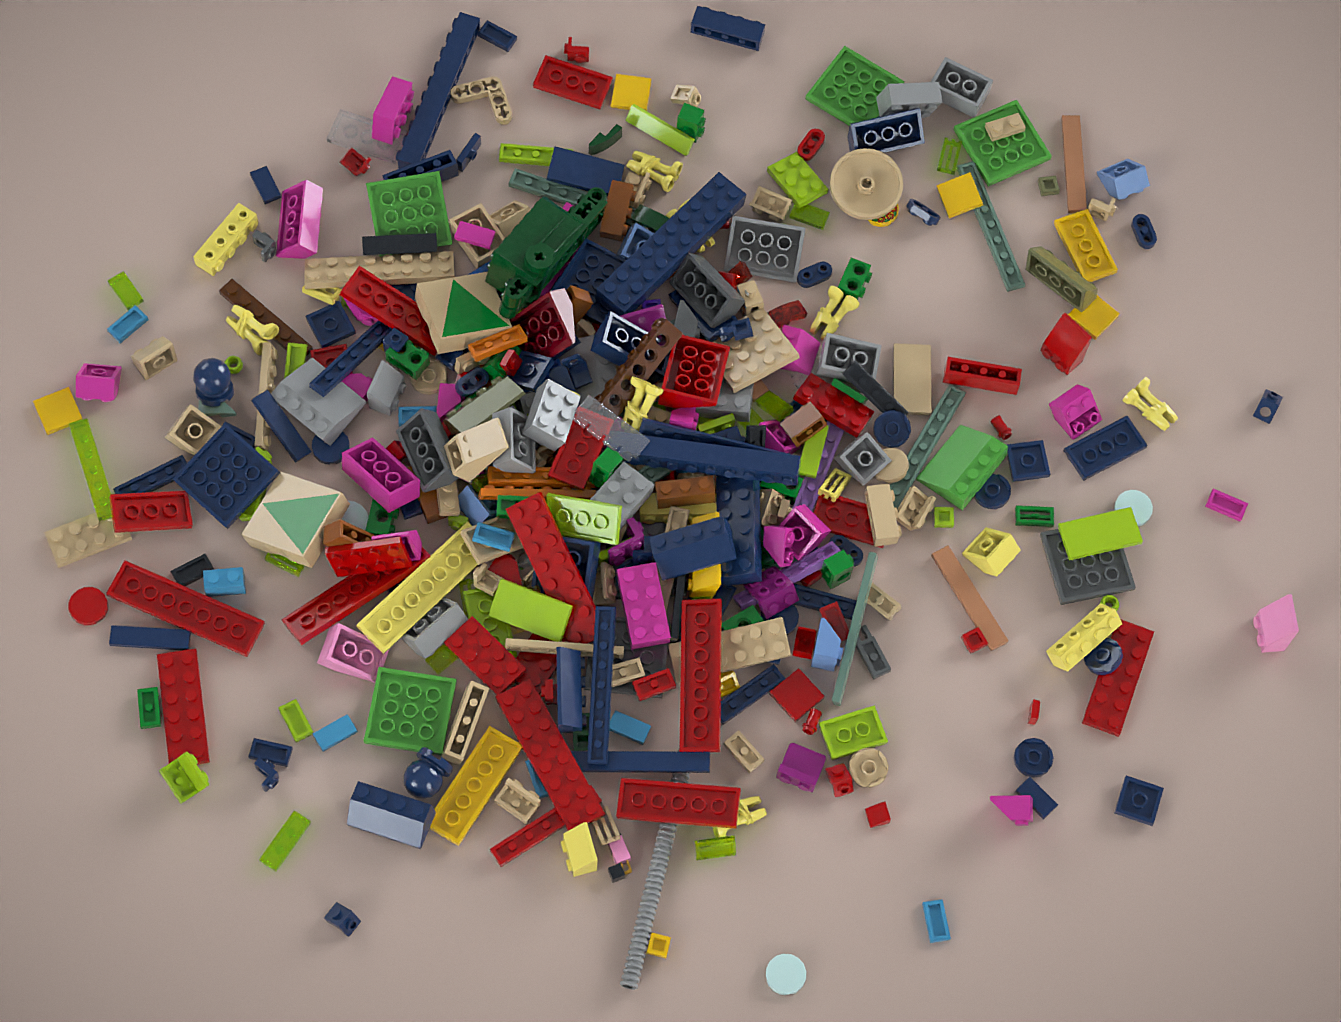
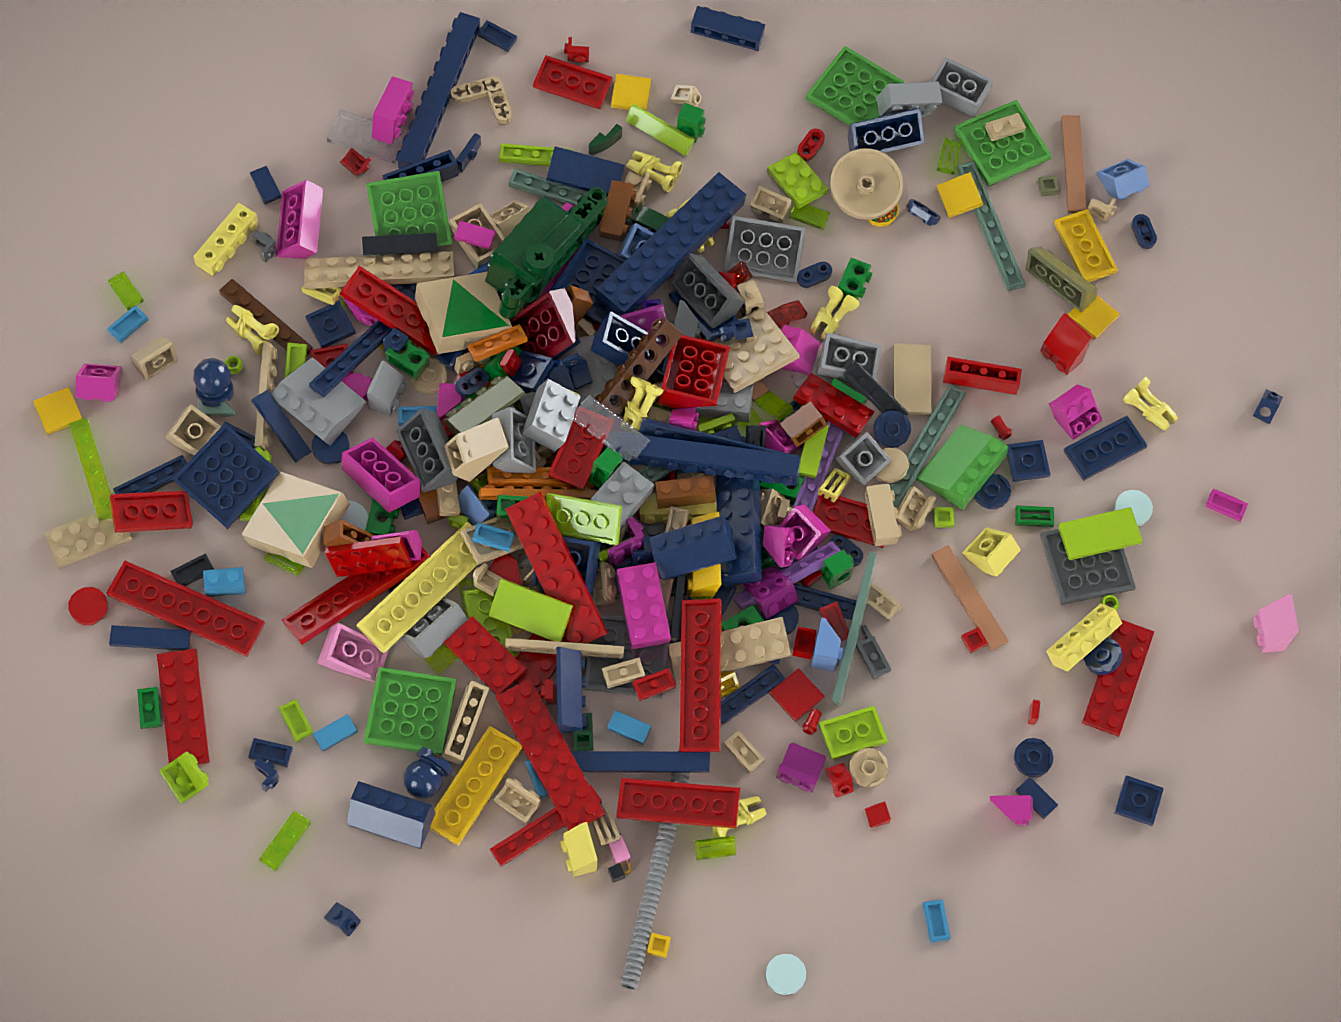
(601, 685): dark blue tile -> none

